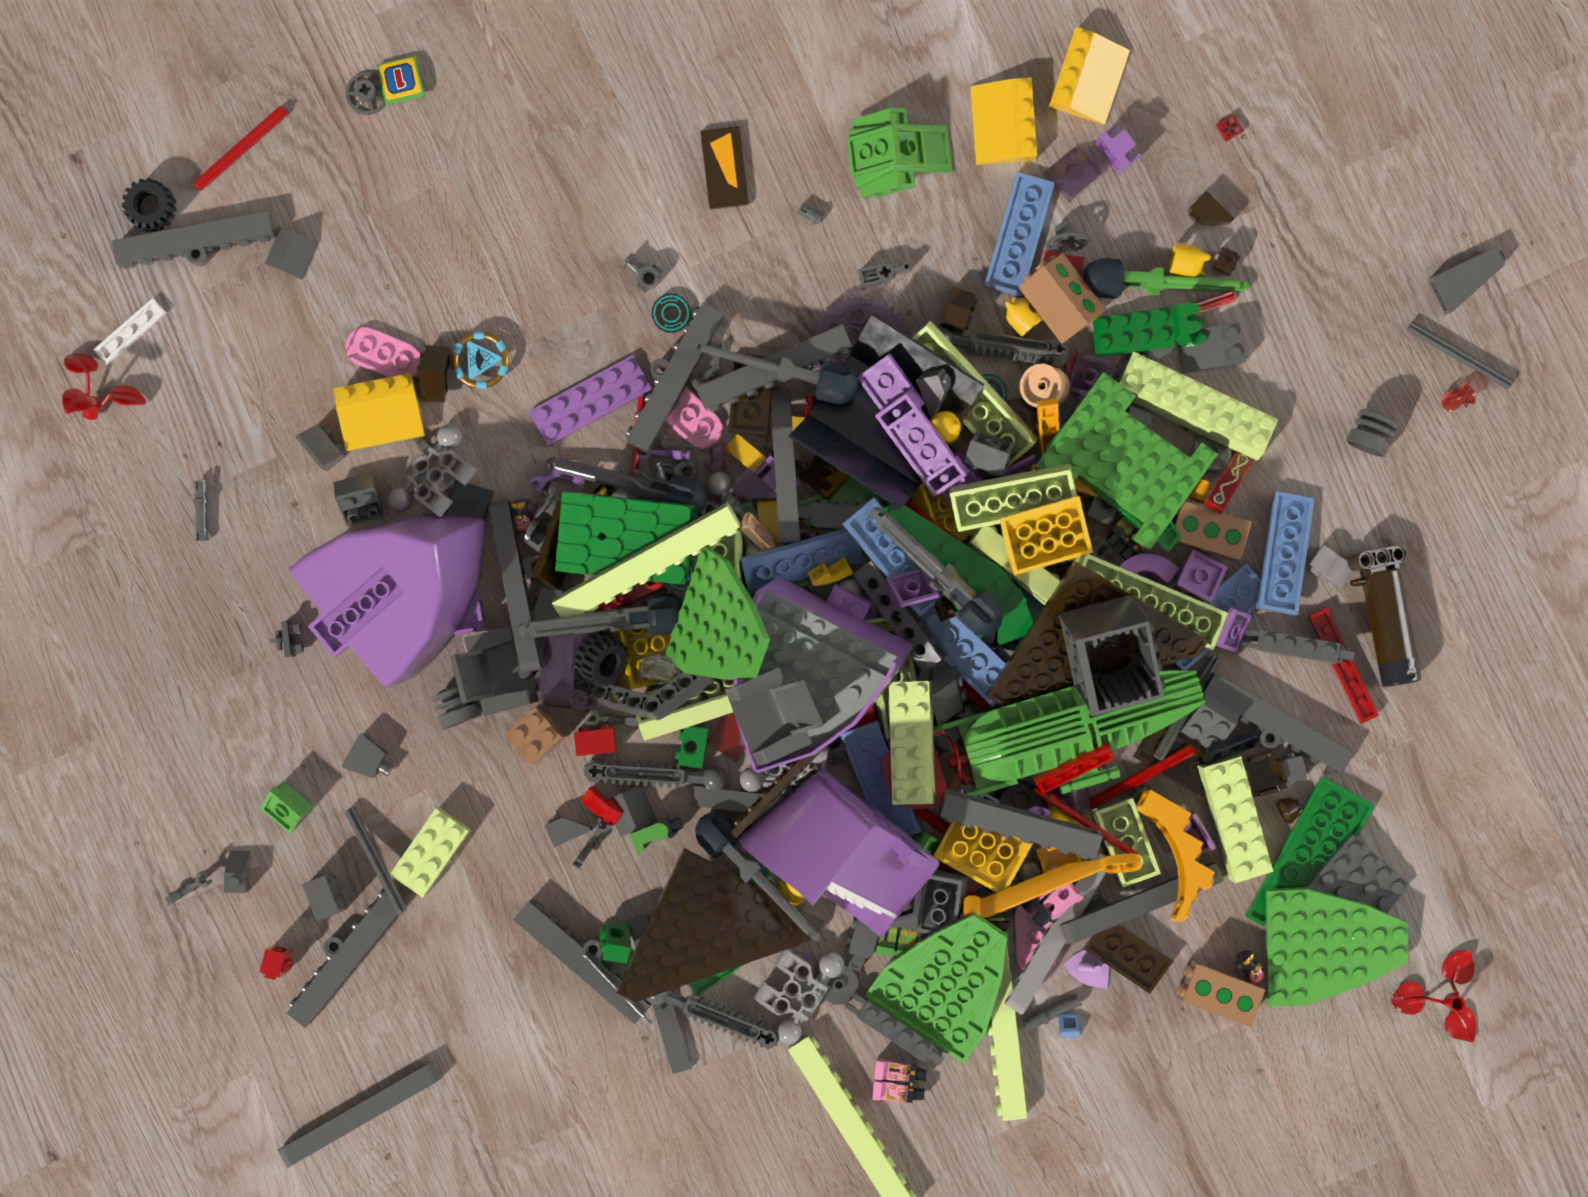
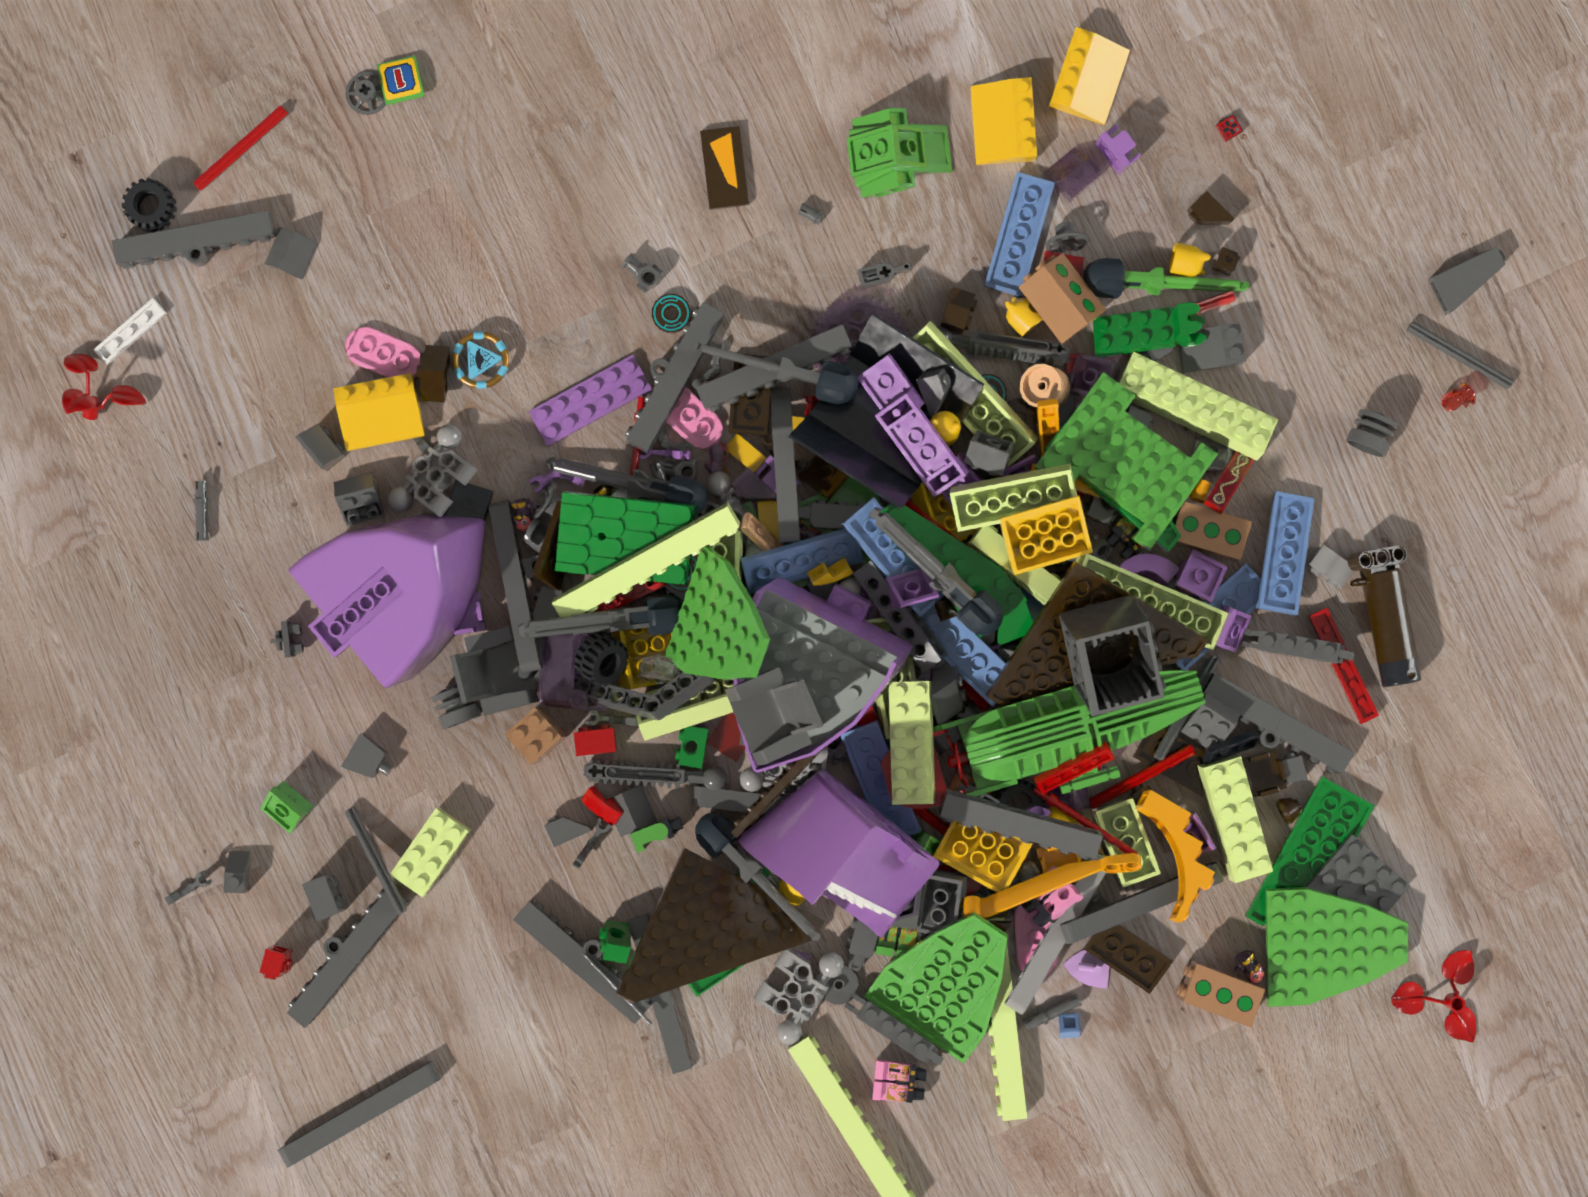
(720, 1017): dark grey gear -> none

